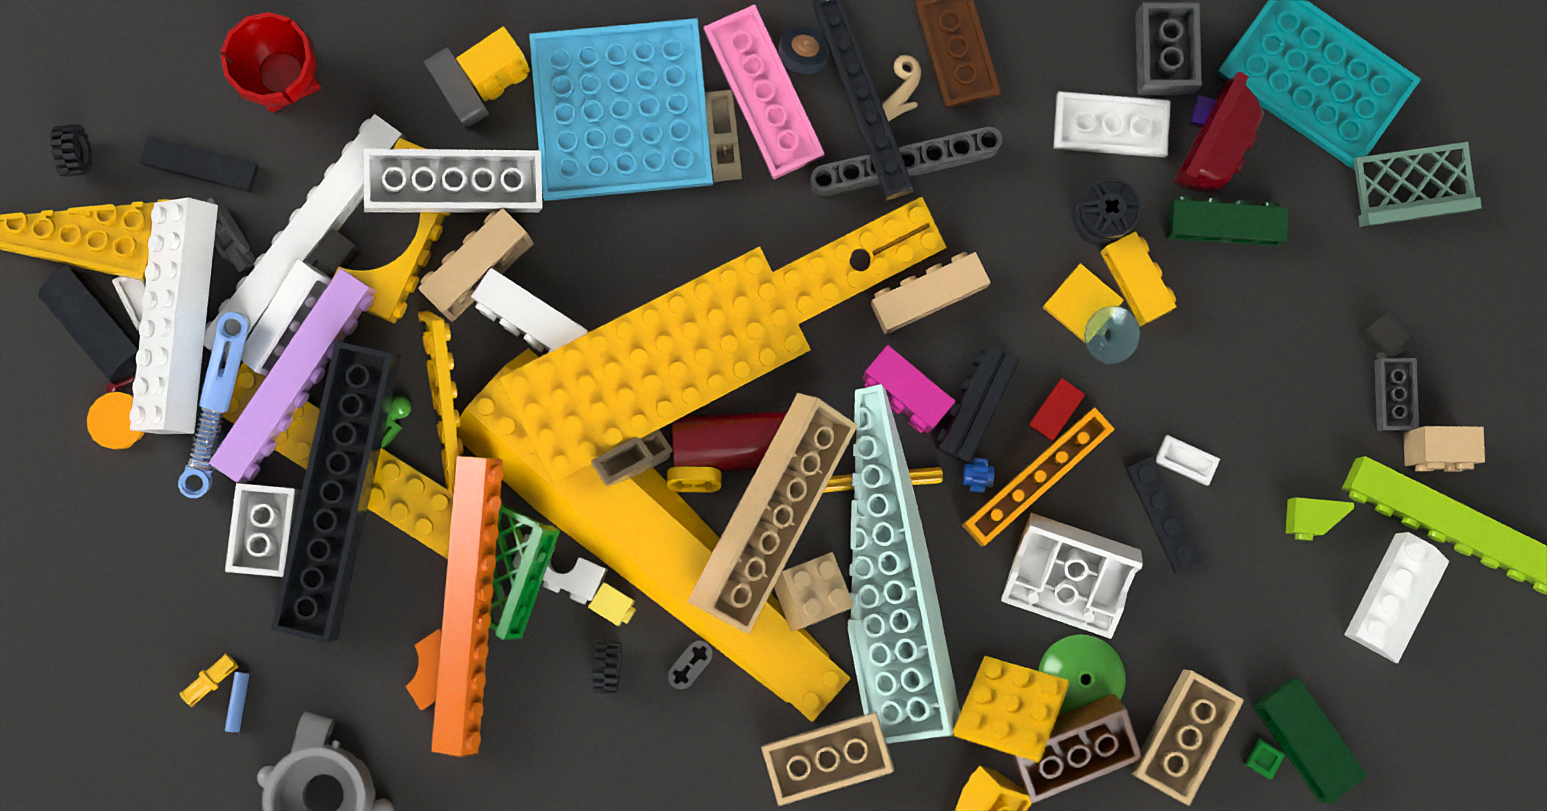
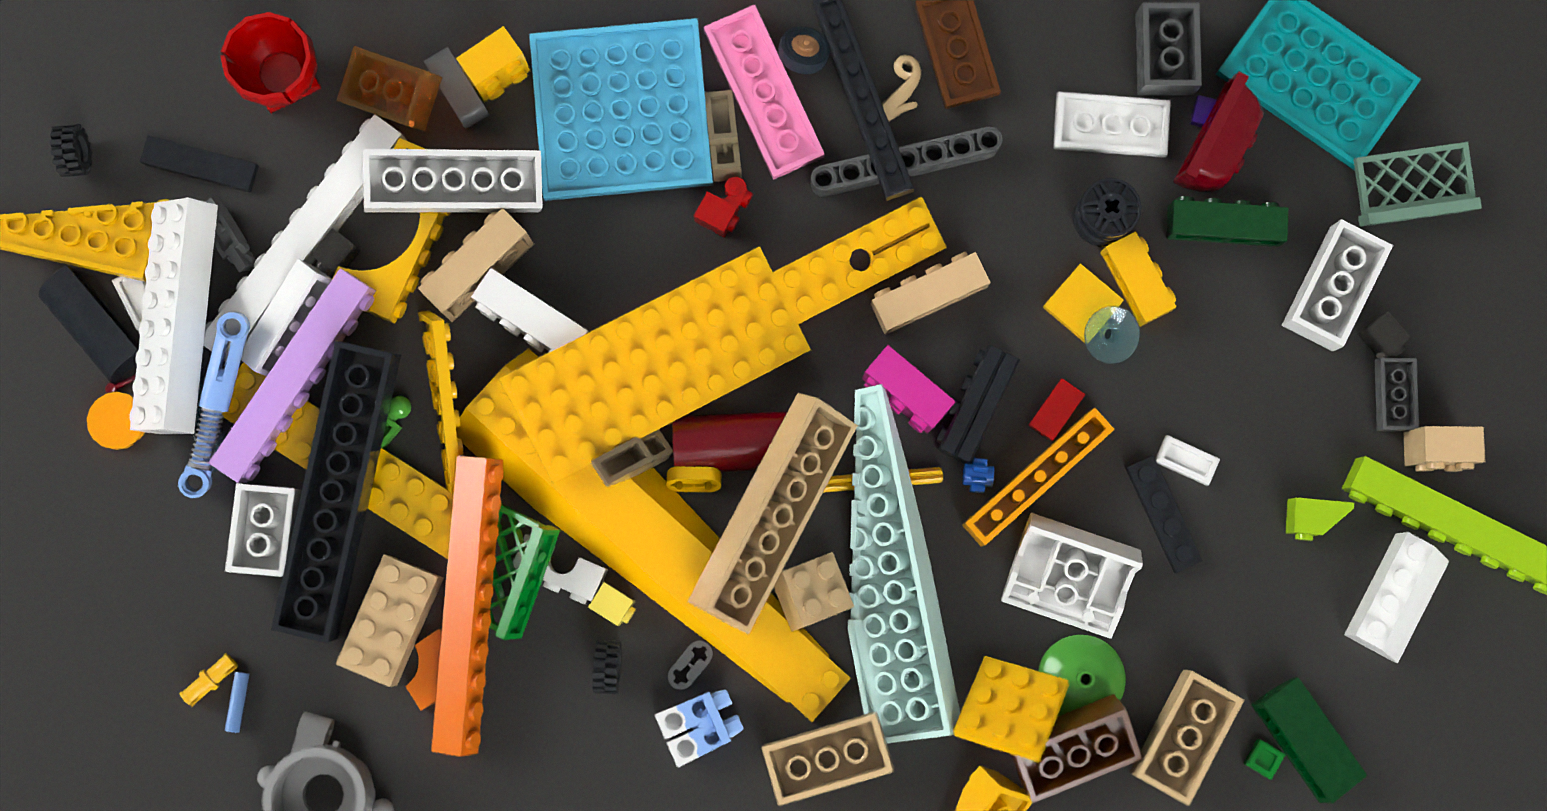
(389, 88): none -> clear orange brick
(389, 621): none -> tan brick
(703, 717): none -> light blue hips
(721, 214): none -> red brick
(1337, 285): none -> white brick

